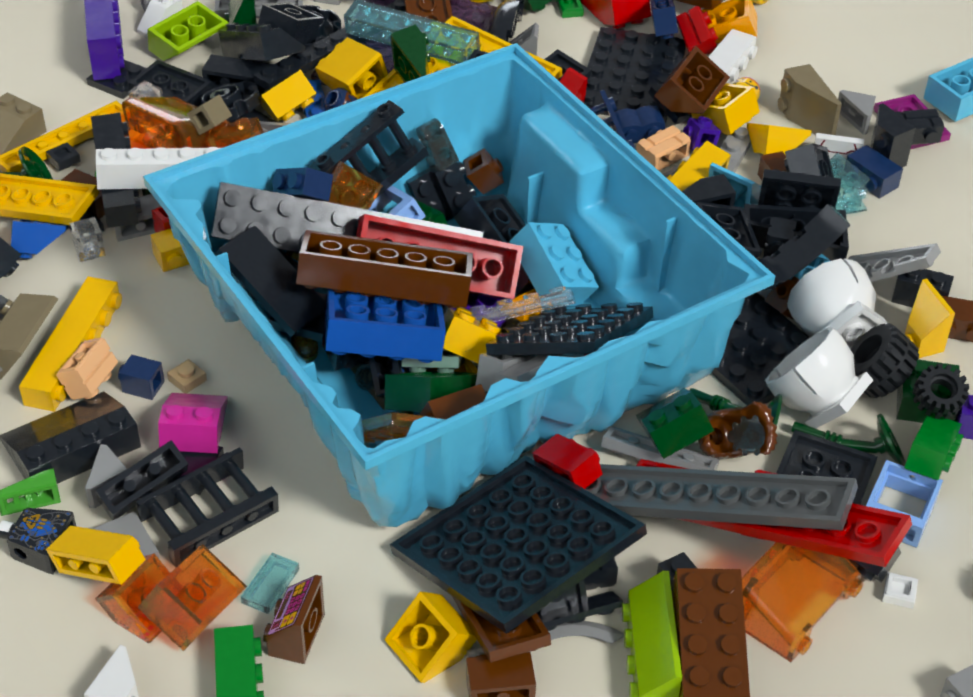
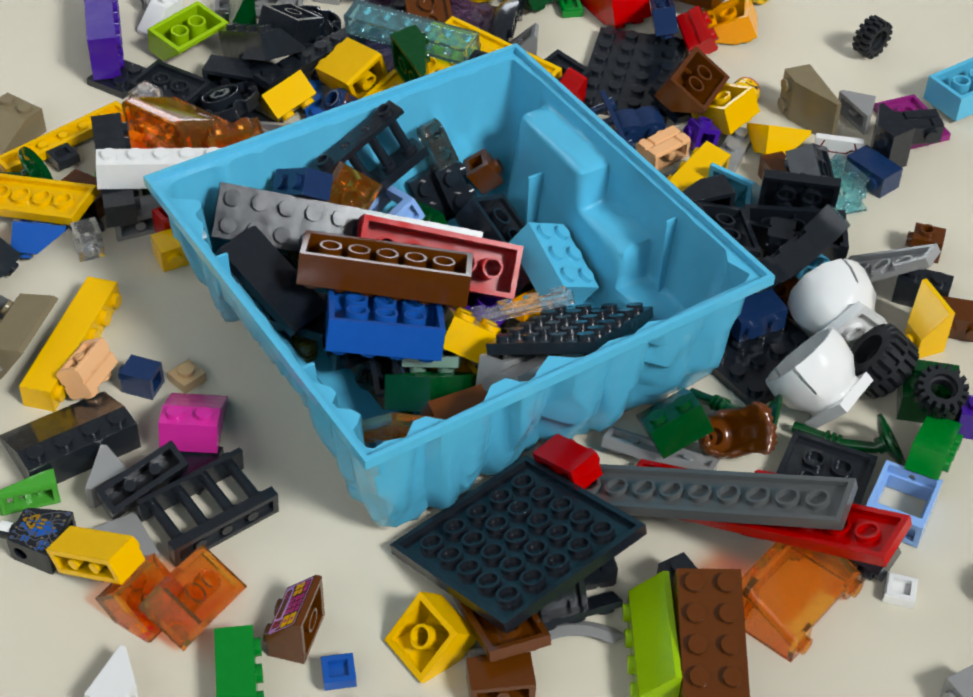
(209, 114): dark tan brick -> none
(270, 583): clear light blue tile -> none
(338, 671): none -> blue plate
(734, 53): white brick -> none
(747, 435): clear smoke piece -> none
(759, 316): none -> dark blue brick
(872, 36): none -> black tyre
(924, 235): none -> reddish brown brick

